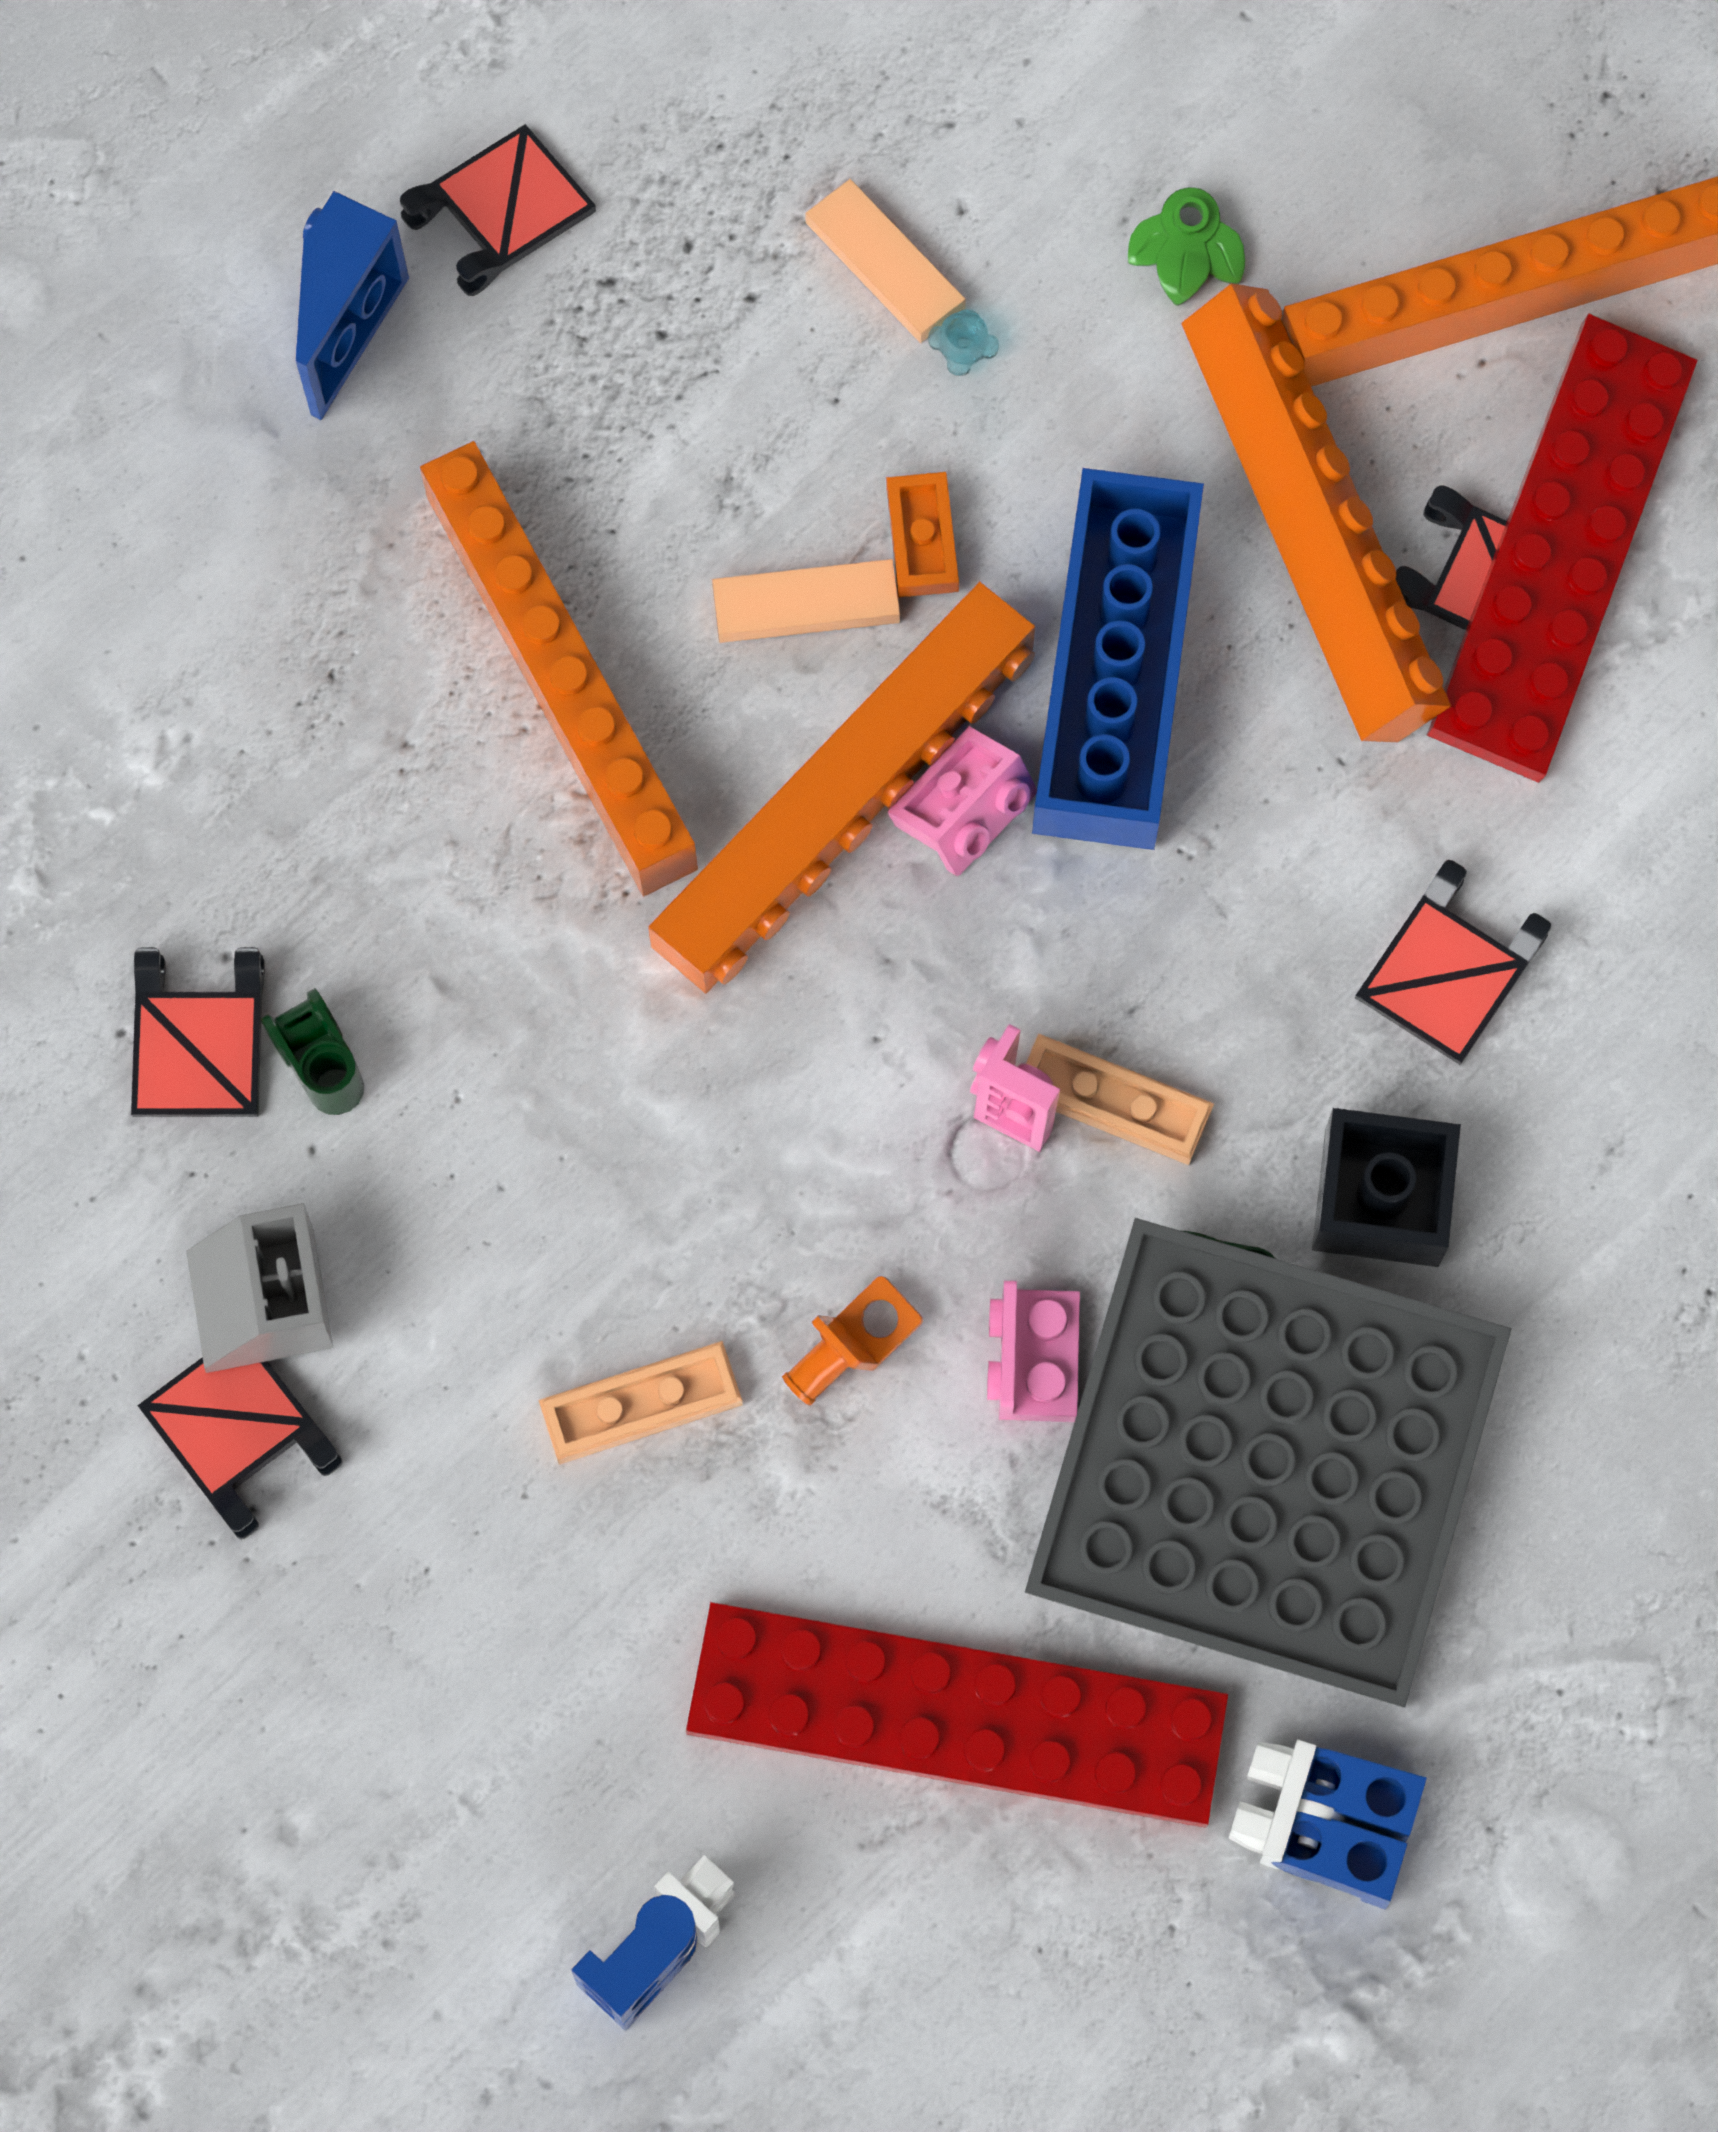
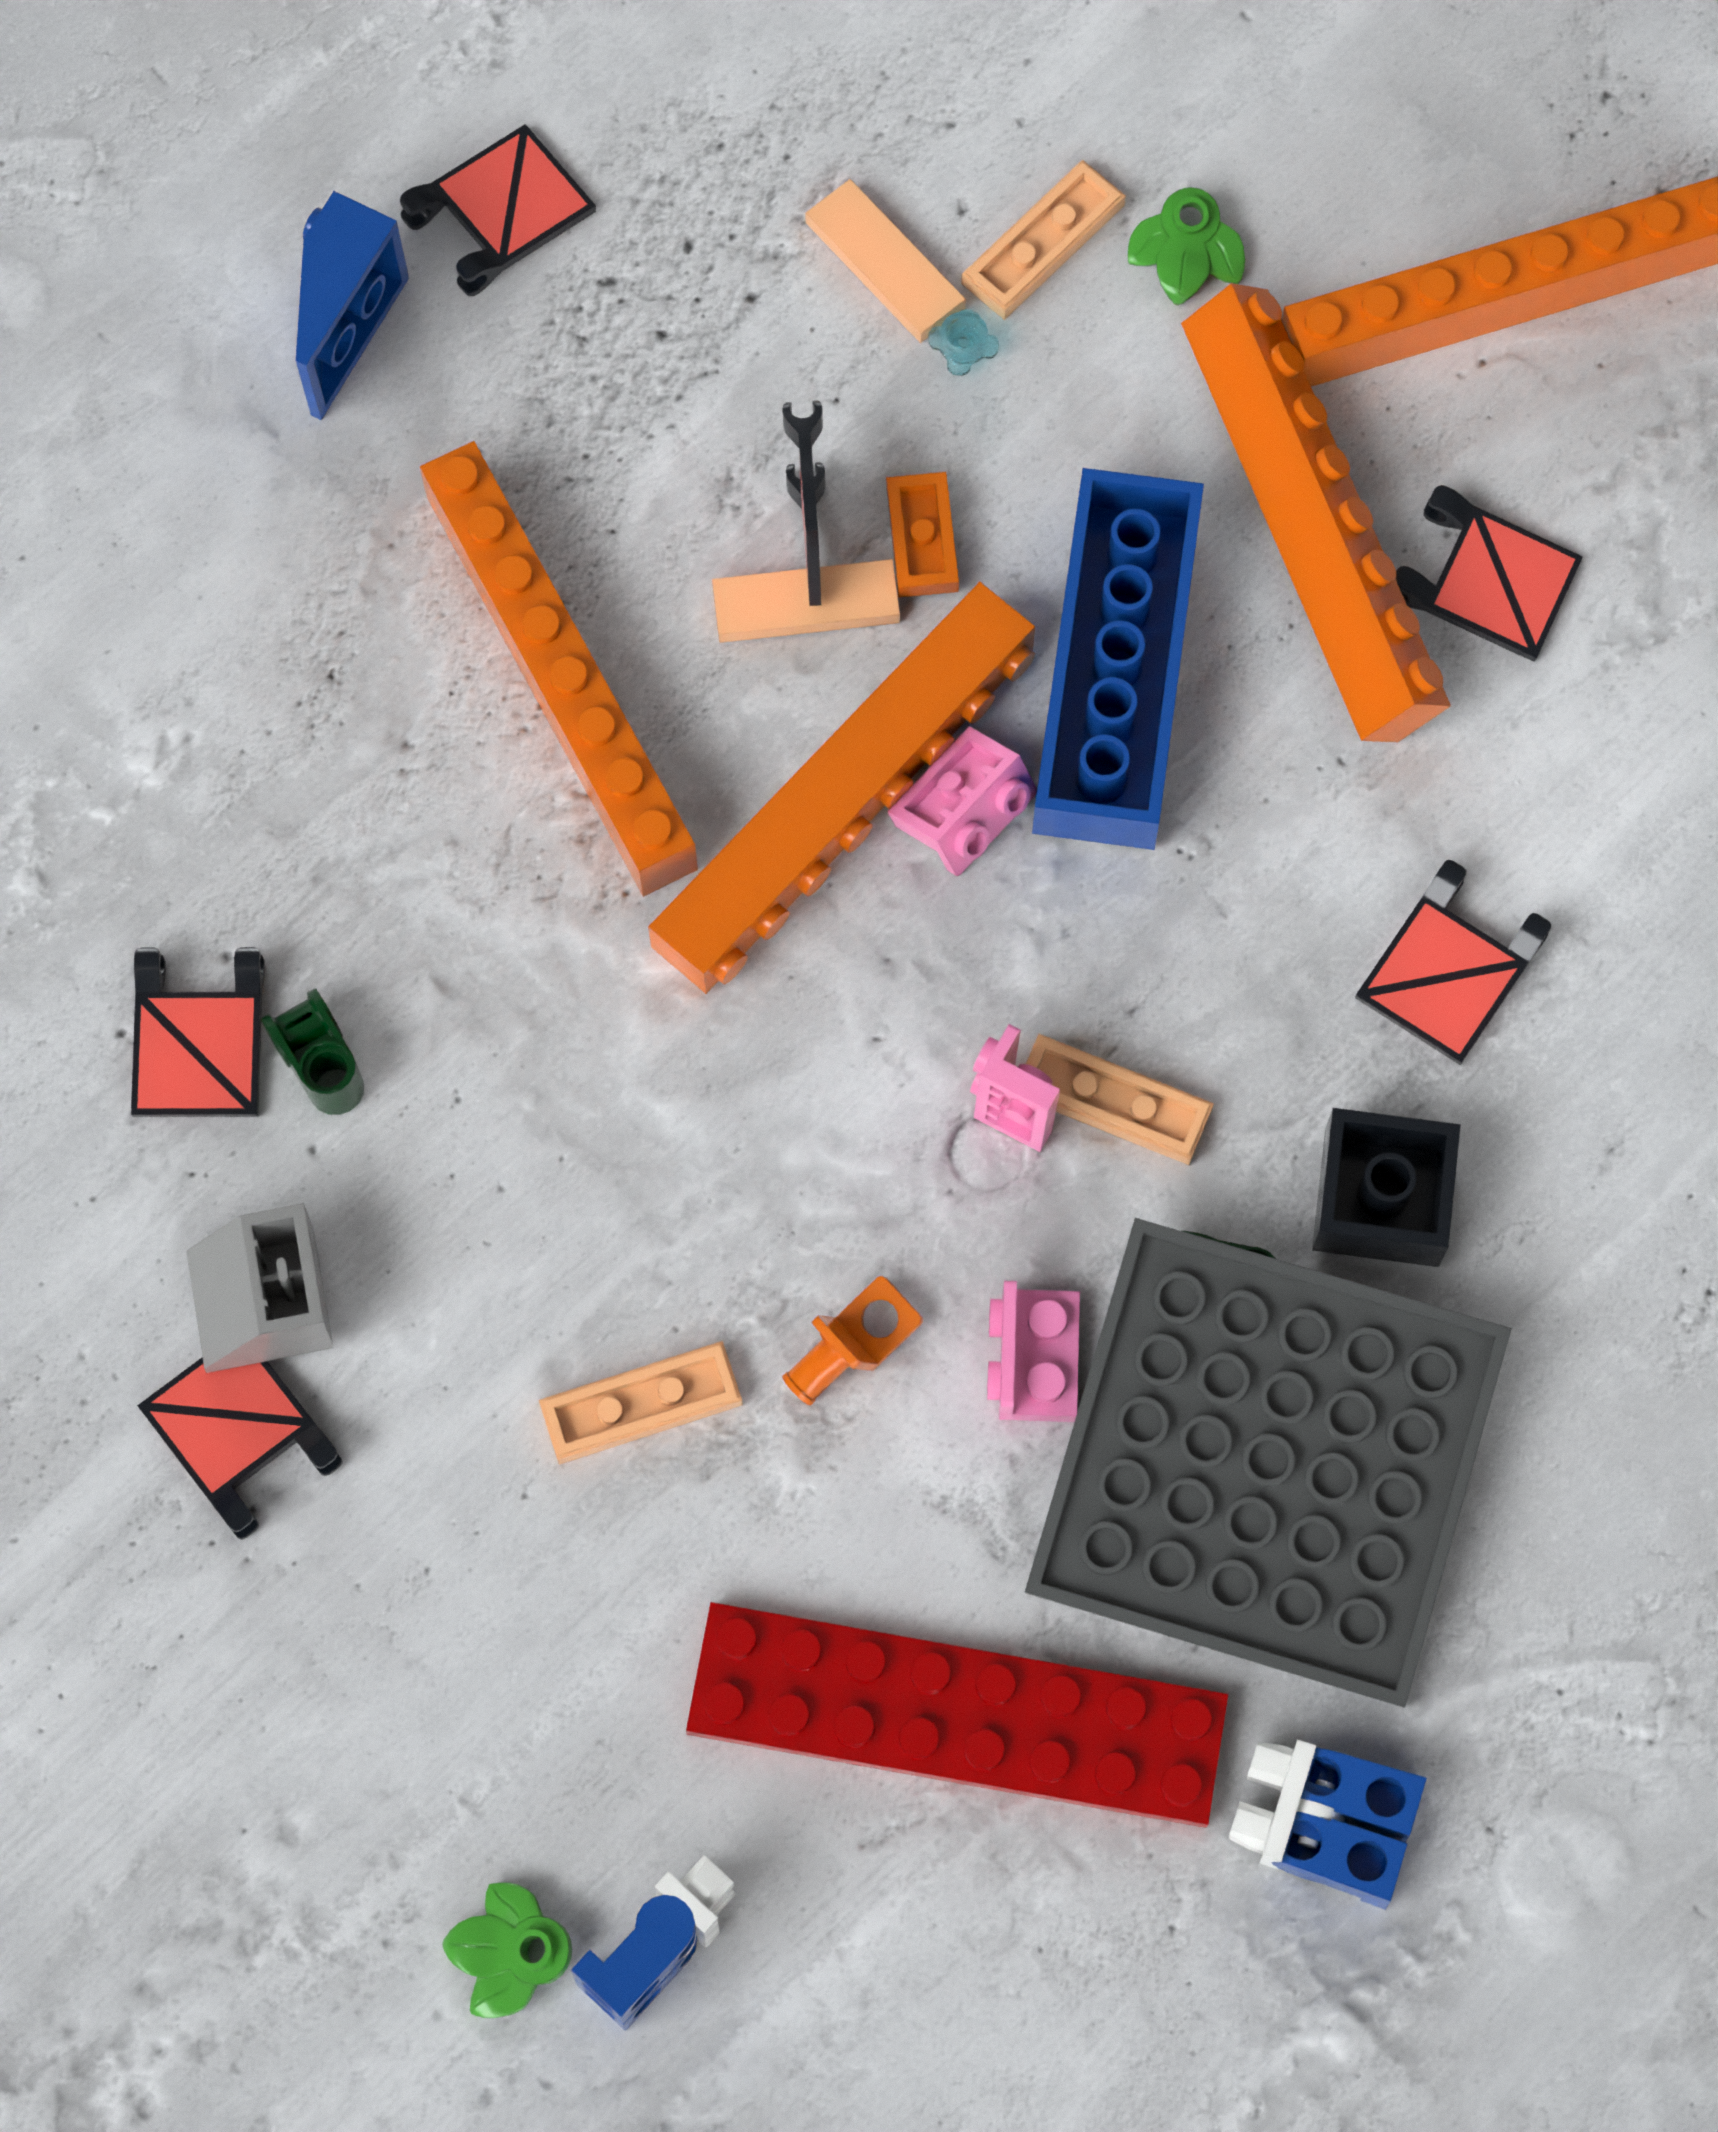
(497, 1950): none -> bright green plate
(808, 488): none -> black flag
(1043, 239): none -> light nougat tile
(1563, 548): red plate -> none

